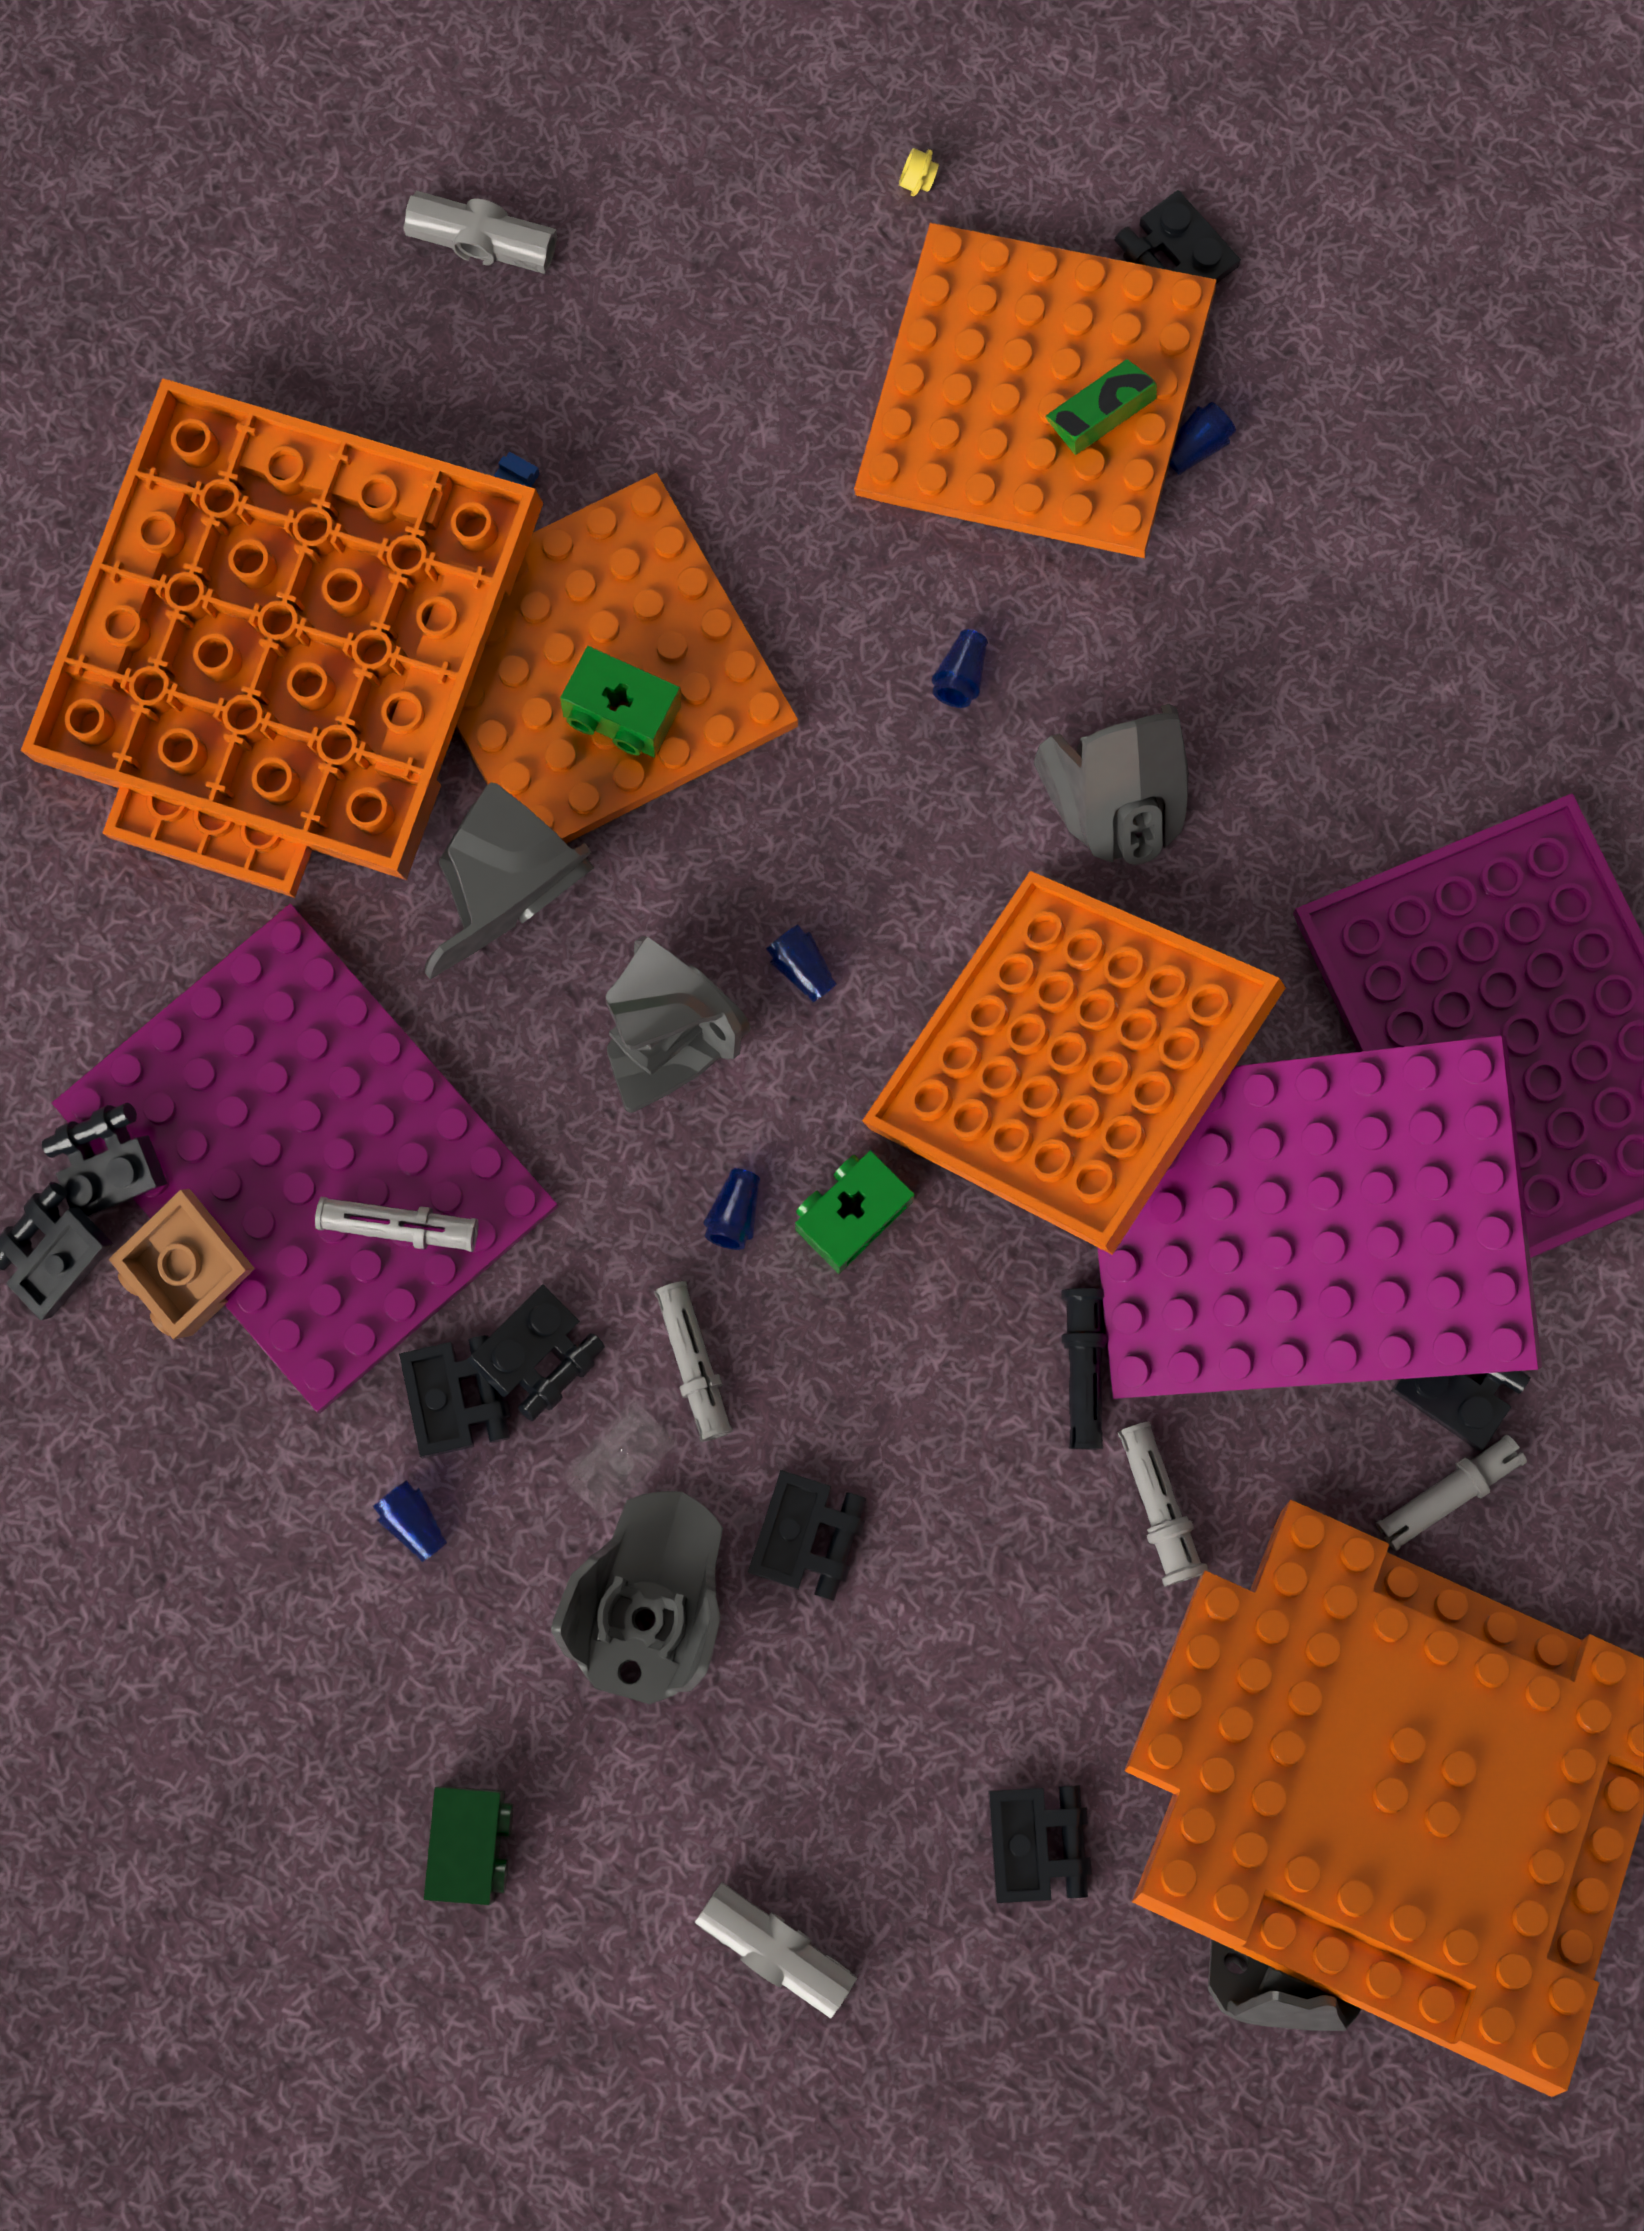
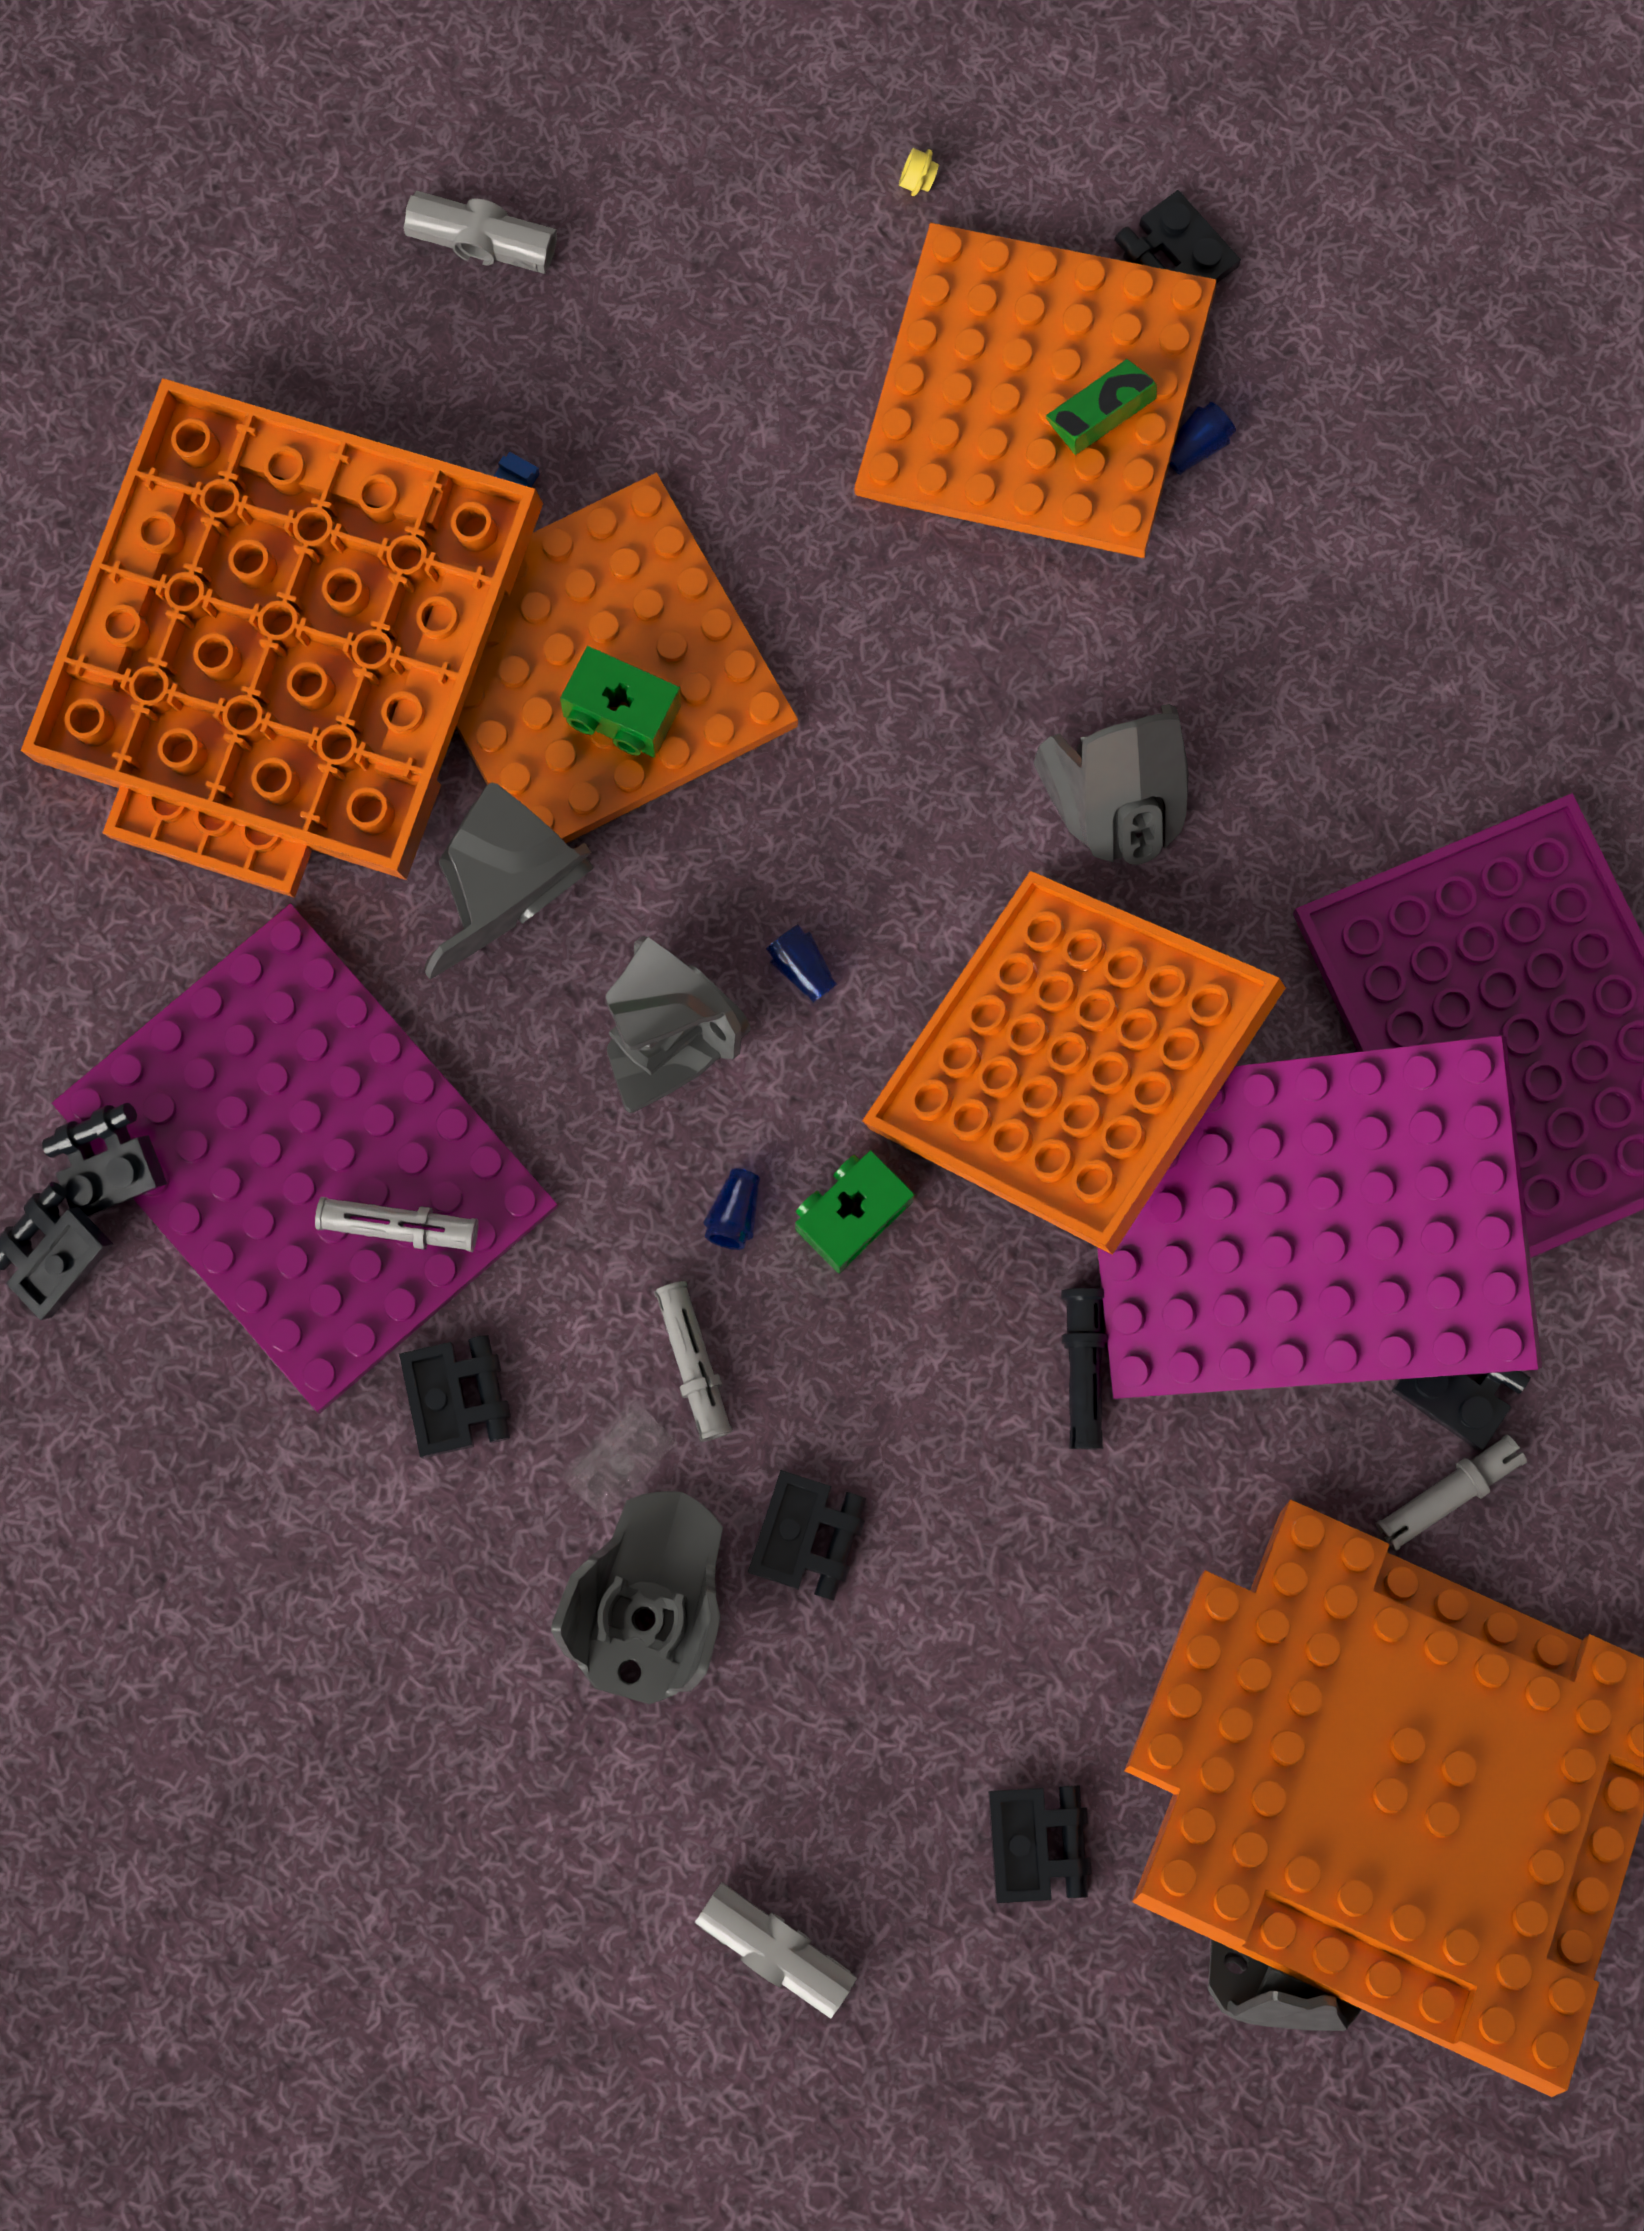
(181, 1266): medium nougat plate -> none
(410, 1520): clear blue cone -> none
(466, 1845): dark green brick -> none
(524, 1341): black plate -> none
(961, 670): clear blue cone -> none
(1168, 1528): light grey pin -> none

